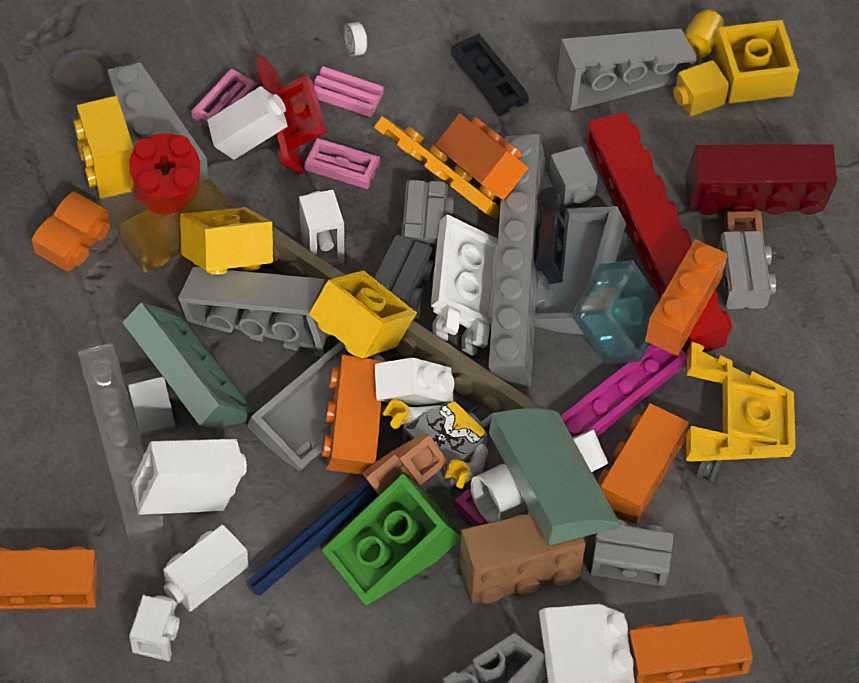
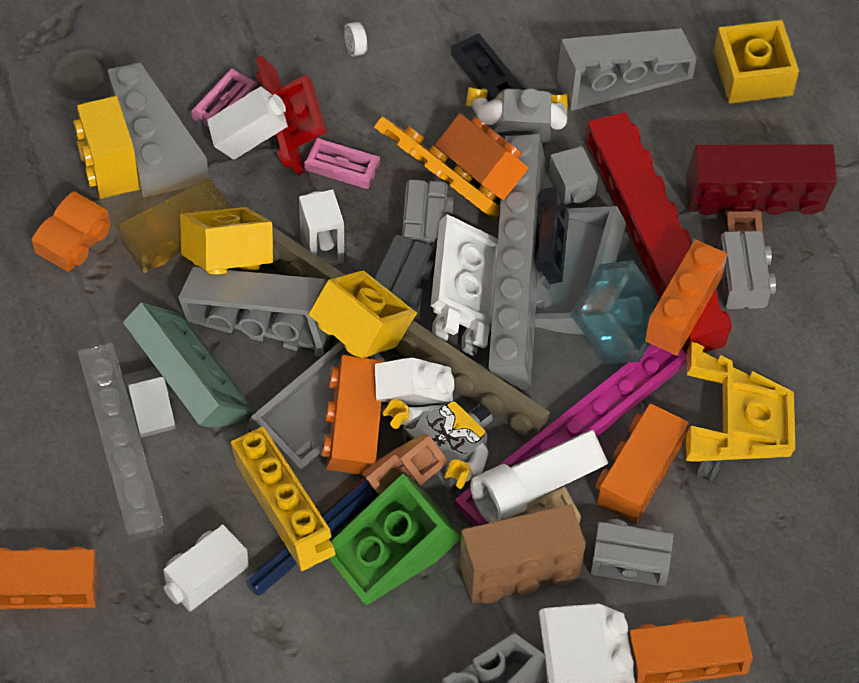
(154, 627): white brick -> none
(160, 155): red brick -> none
(188, 476): white brick -> none
(283, 498): none -> yellow brick
(348, 88): bright pink tile -> none
(520, 111): none -> light grey torso
(551, 474): sand green slope -> none
(701, 88): yellow brick -> none
(703, 32): yellow brick -> none

